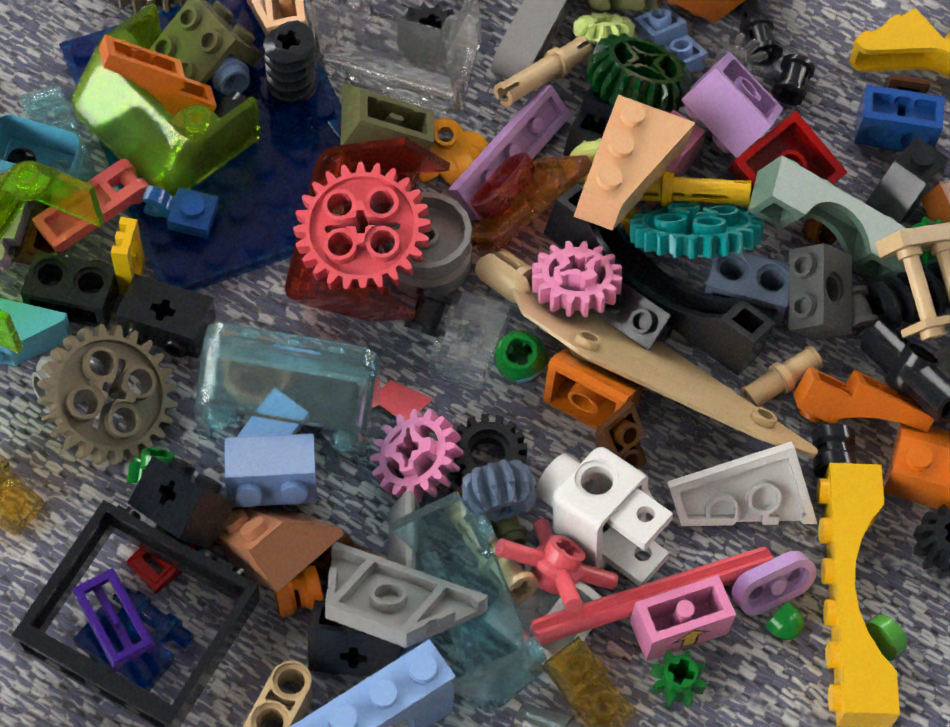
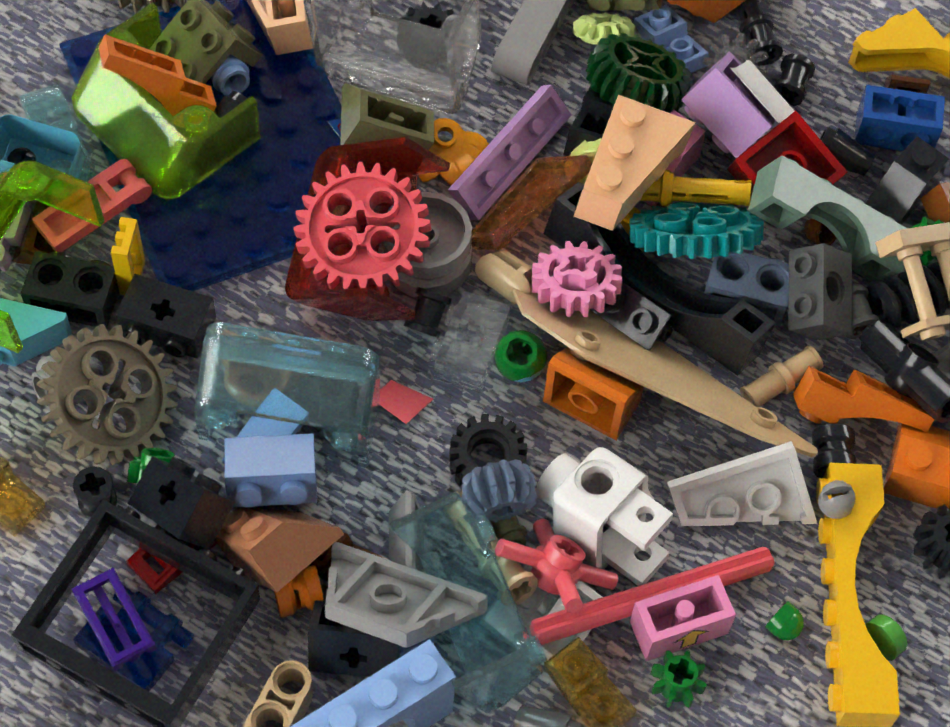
(89, 480): none -> black bush
(186, 213): blue plate -> none
(290, 62): black piece -> none
(416, 454): bright pink gear -> none
(503, 185): clear red plate -> none
(555, 64): tan pin -> none
(622, 435): reddish brown slope -> none
(763, 91): none -> white sticker
(774, 583): lavender plate -> none
(838, 506): none -> light grey hinge
(847, 151): none -> black cone

